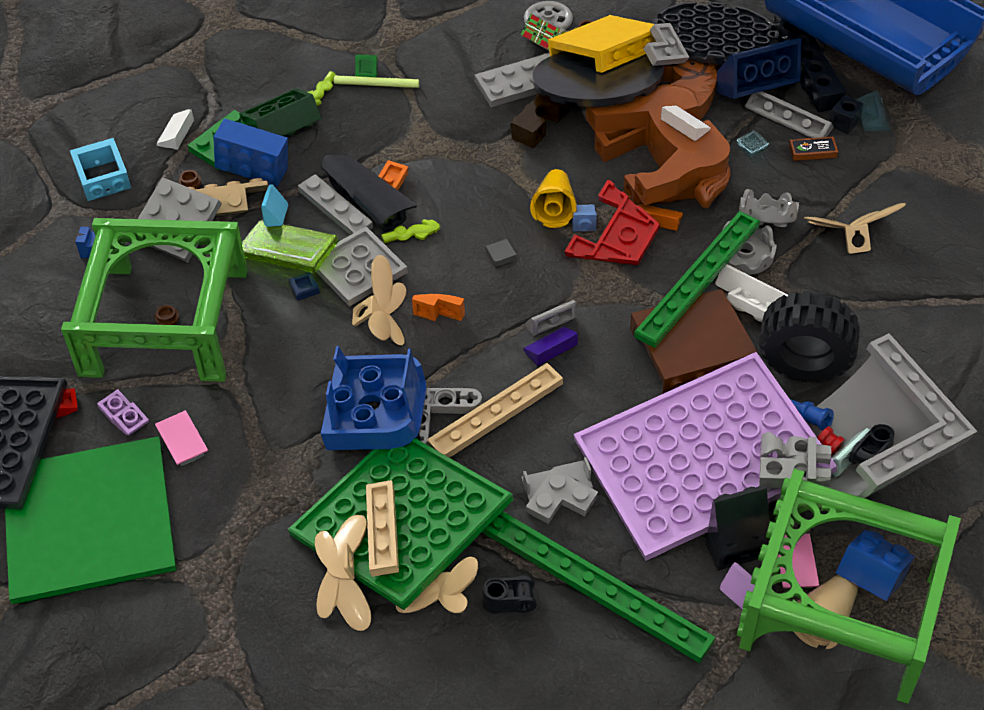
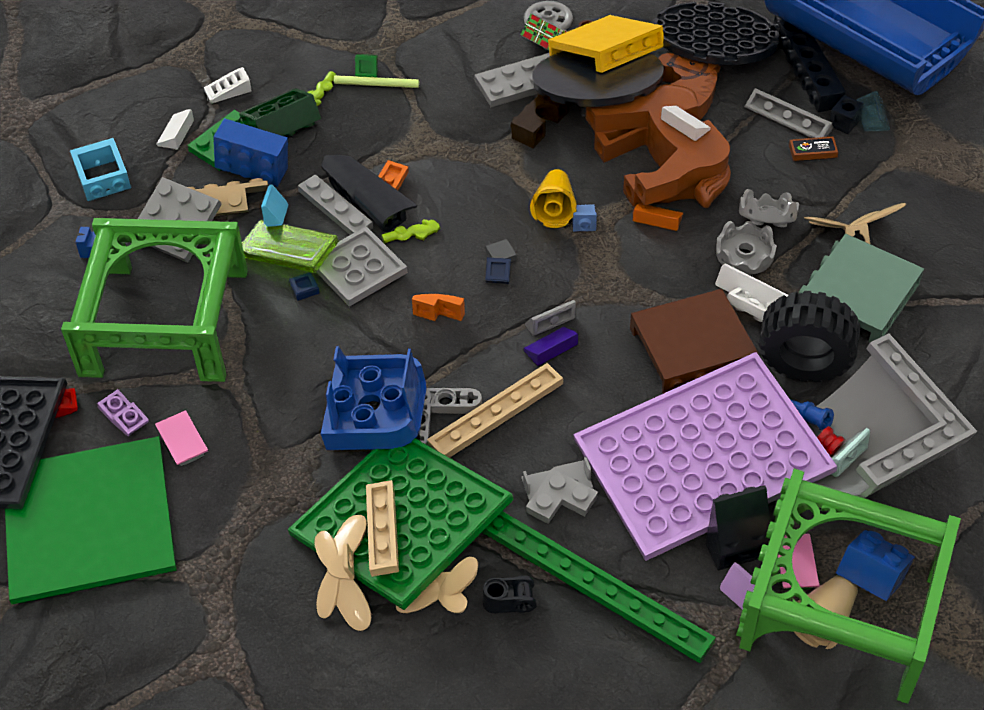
(166, 315): reddish brown plate -> none
(190, 179): reddish brown plate -> none
(235, 84): none -> white slope
(381, 304): tan piece -> none
(498, 270): none -> dark blue tile
(625, 236): red wing -> none
(667, 47): light grey plate -> none
(696, 279): green tile -> none
(752, 143): clear light blue tile -> none
(760, 69): dark blue slope -> none
(795, 454): light grey hips -> none
(868, 281): none -> sand green panel
(874, 442): black piece -> none

